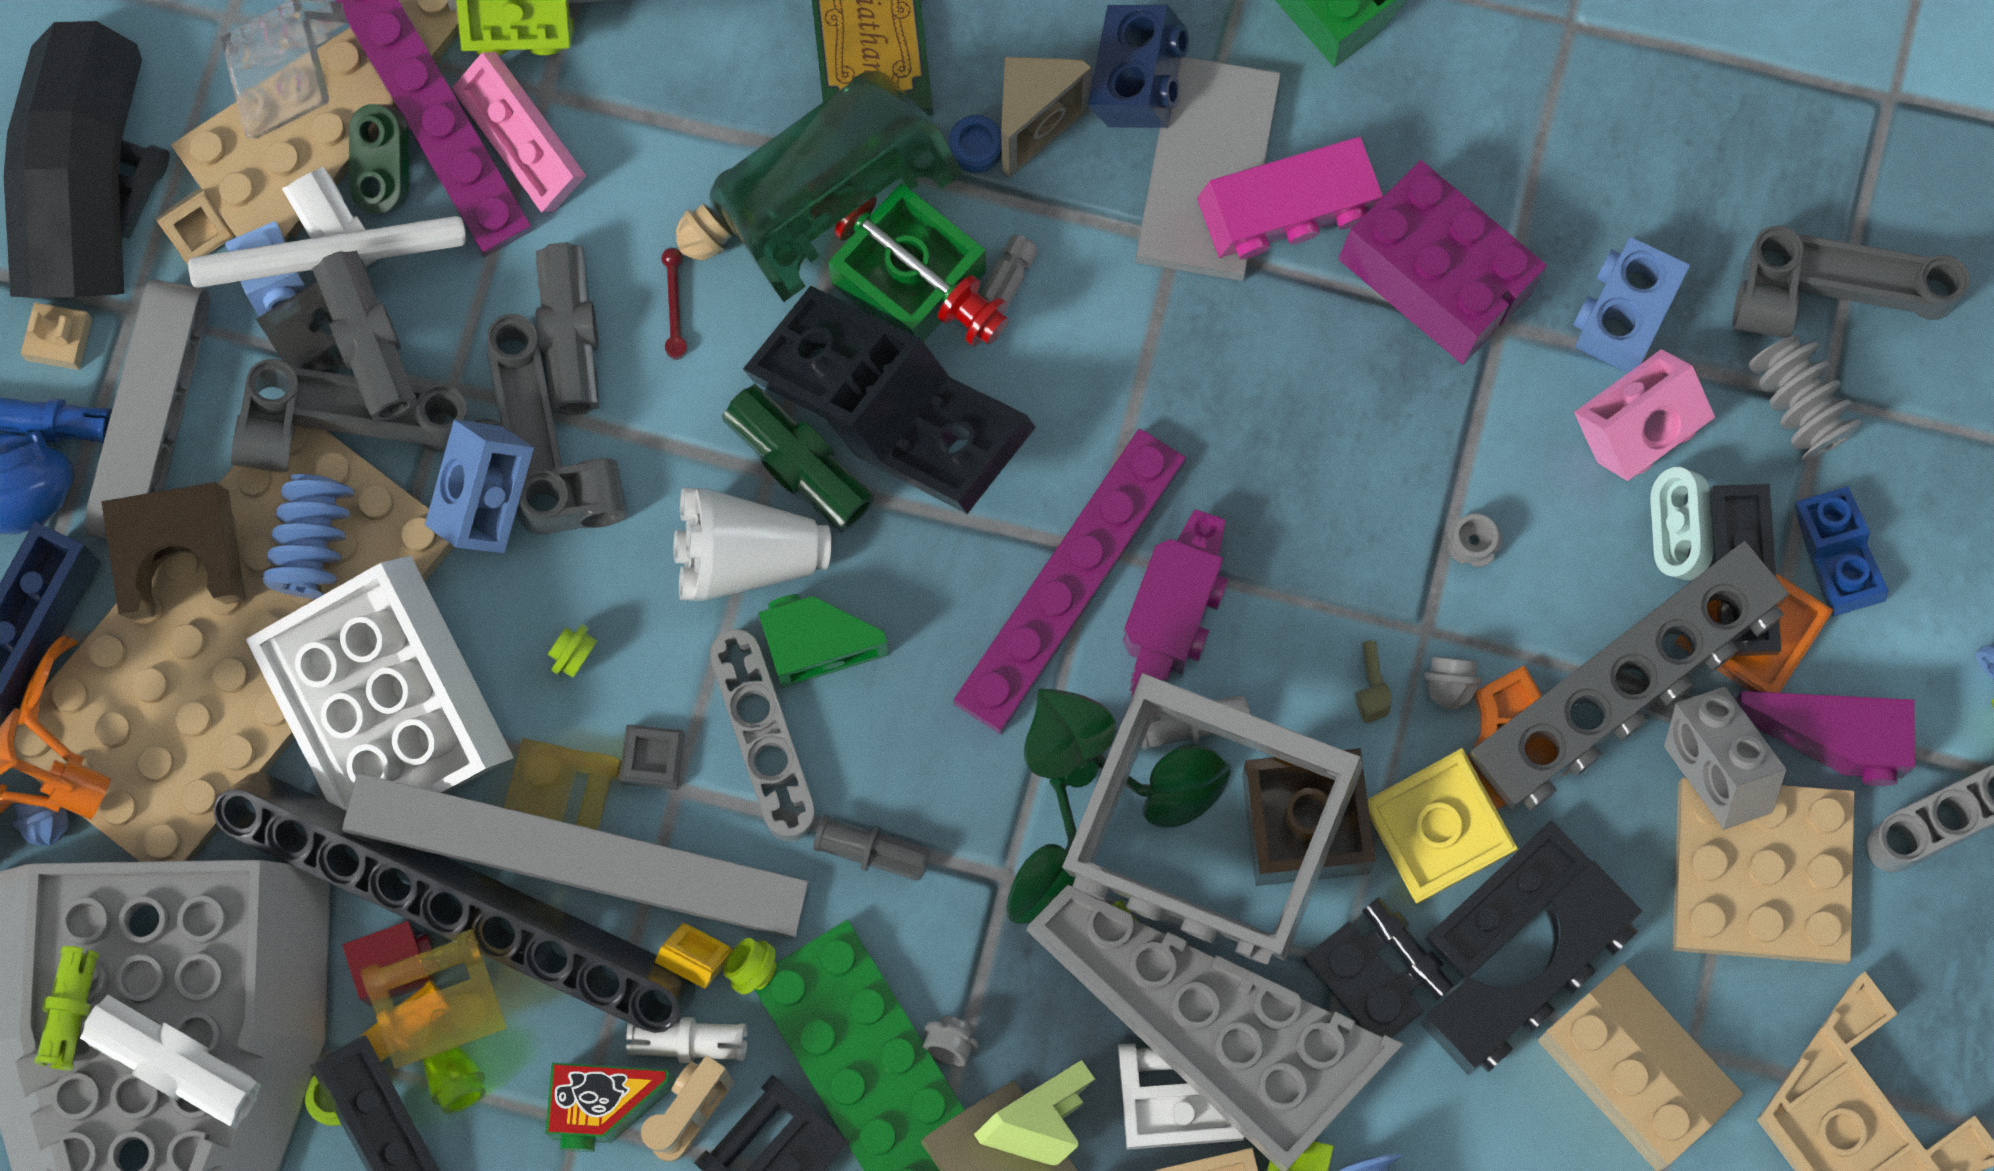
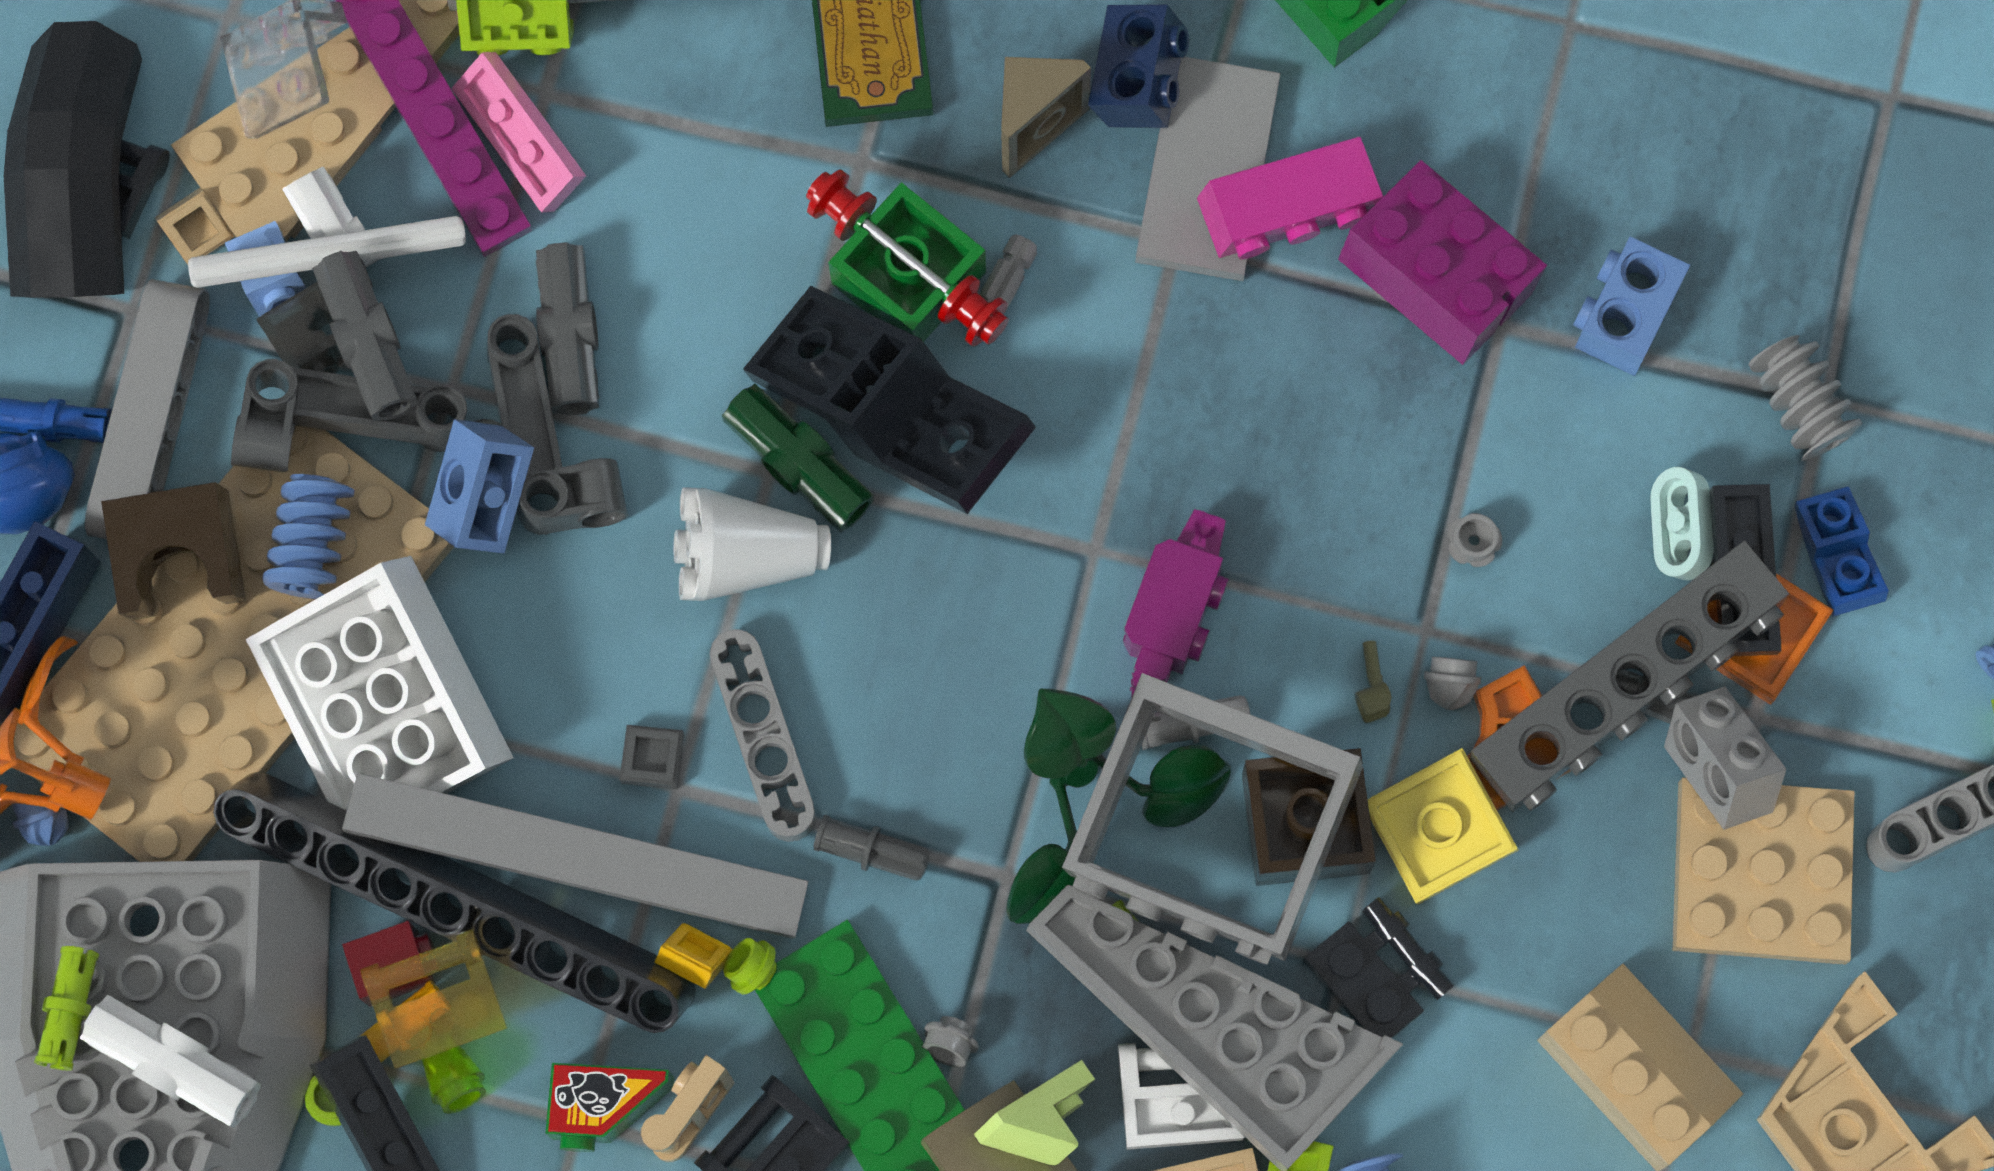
(56, 336): tan tile -> none
(384, 159): dark green plate -> none
(545, 778): clear yellow plate -> none
(571, 650): lime plate -> none
(675, 346): dark red hinge -> none
(690, 1041): white pin -> none
(701, 233): tan plate -> none
(816, 639): green slope -> none
(826, 171): clear green windscreen -> none
(976, 143): blue tile -> none
(1069, 581): magenta plate -> none
(1481, 1017): black arch -> none
(1508, 900): black plate -> none
(1644, 415): bright pink brick -> none
(1838, 270): dark grey piece -> none
(1844, 733): magenta slope -> none

